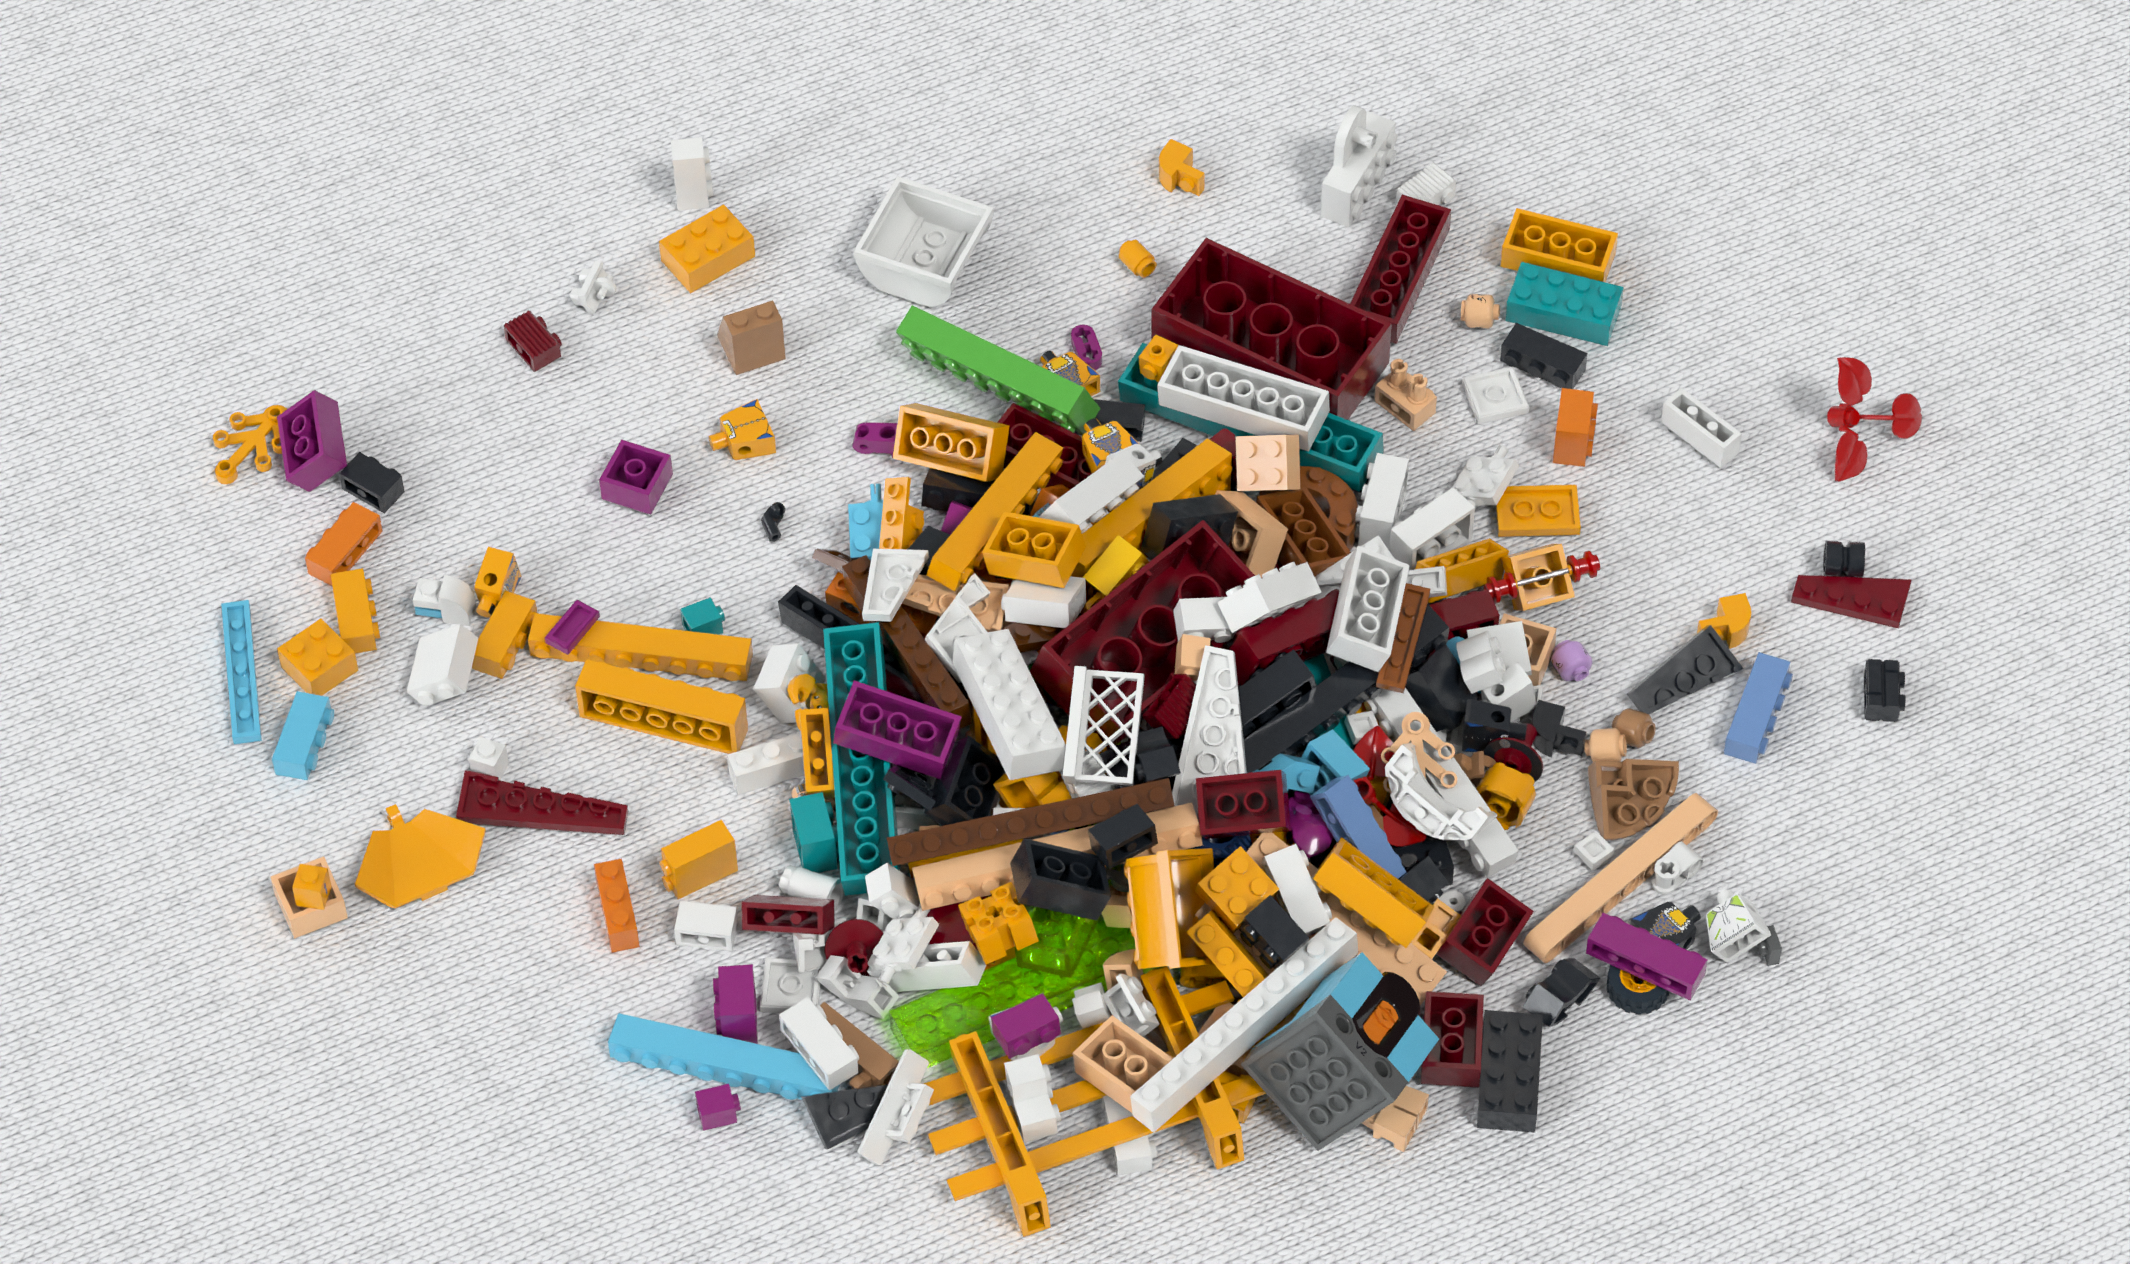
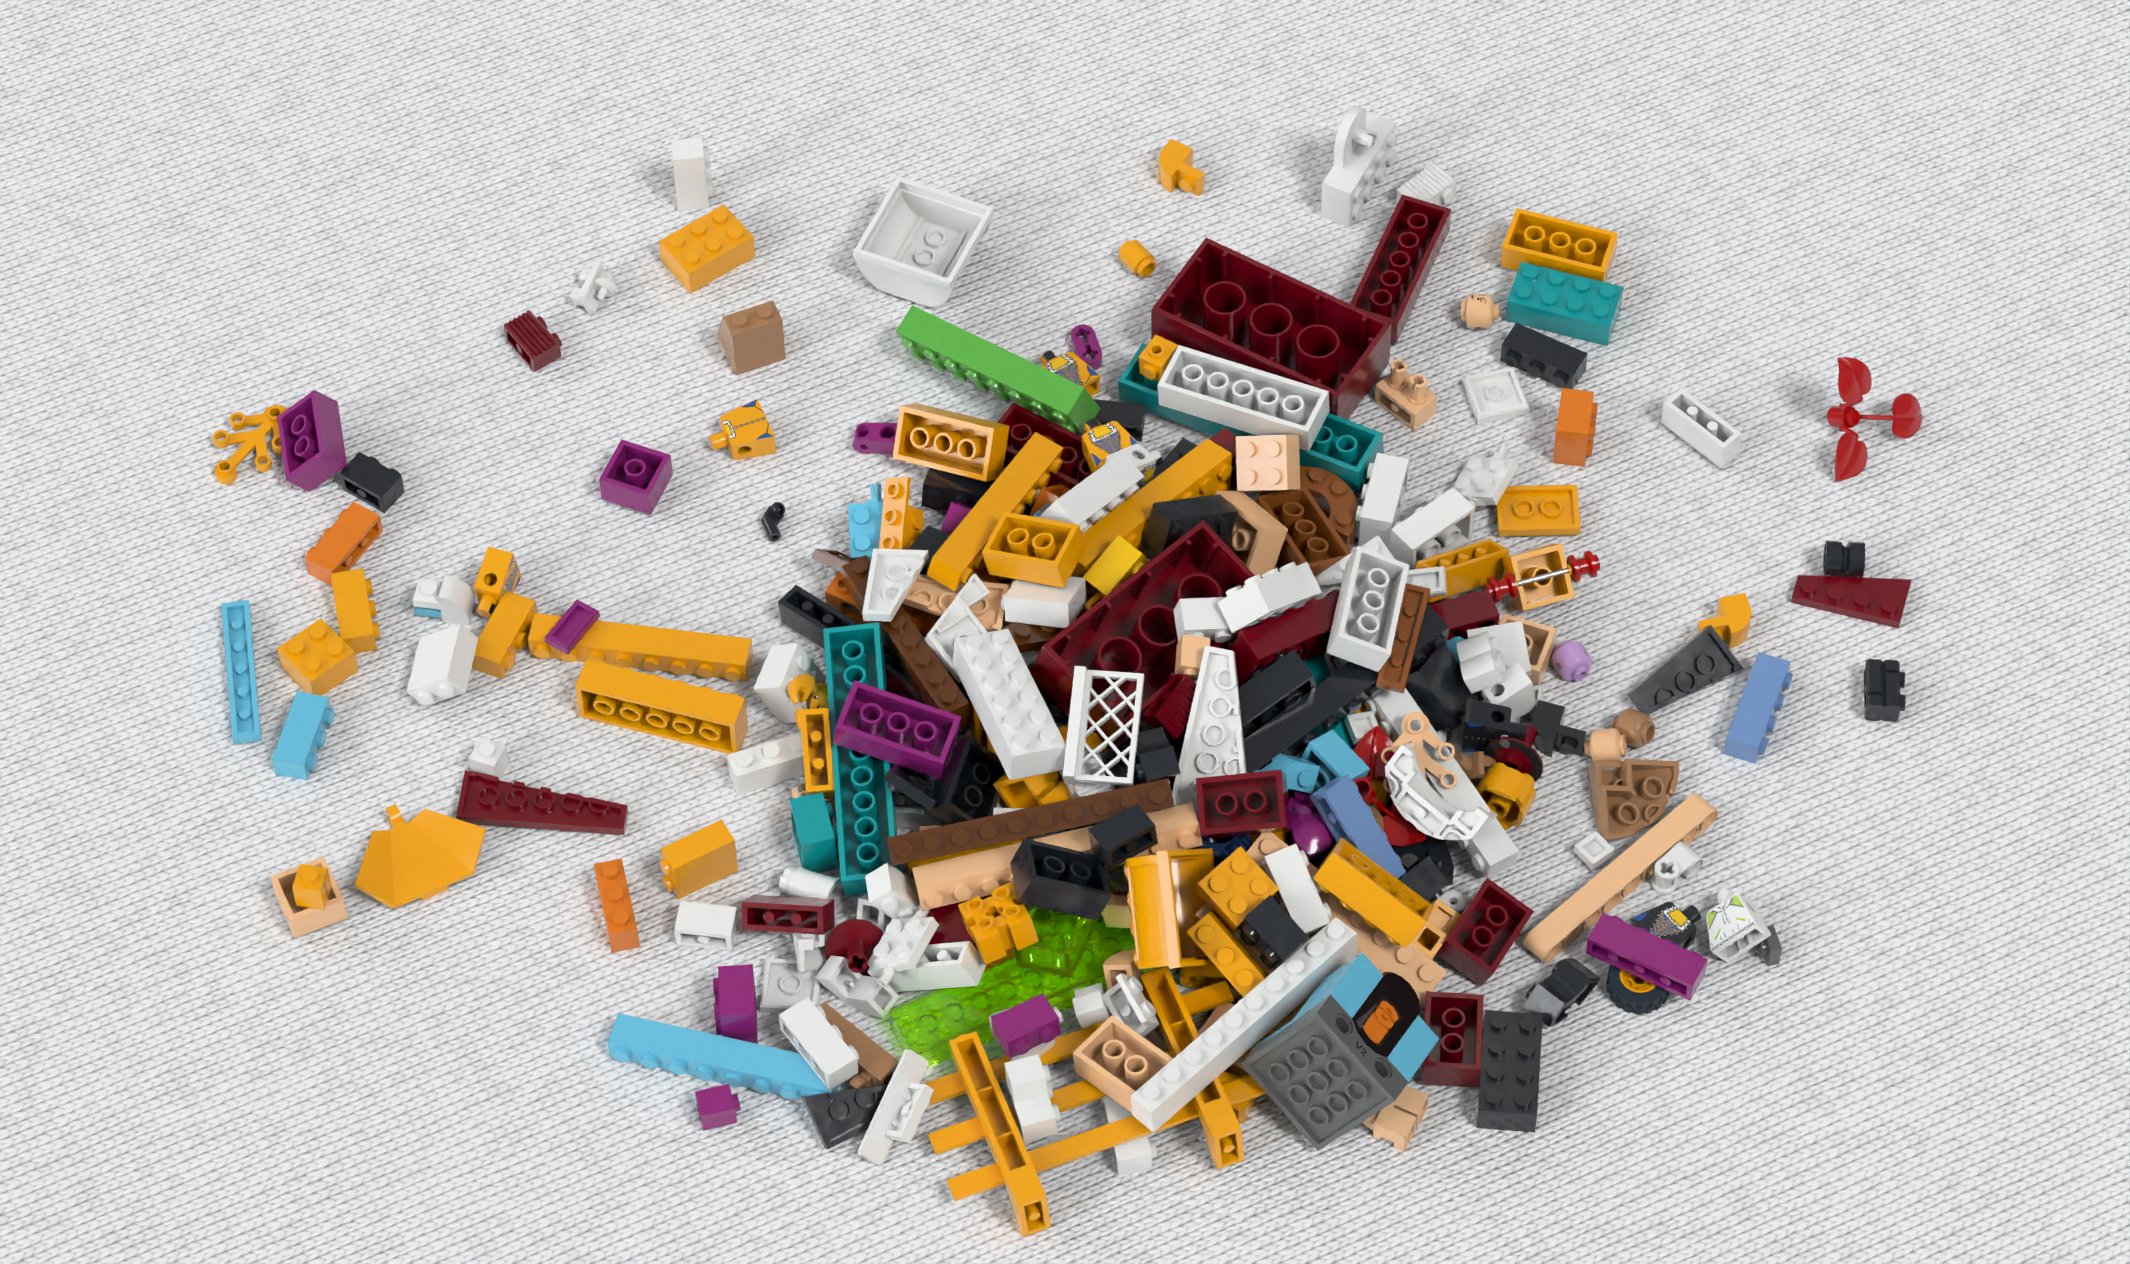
(703, 617): teal brick -> none

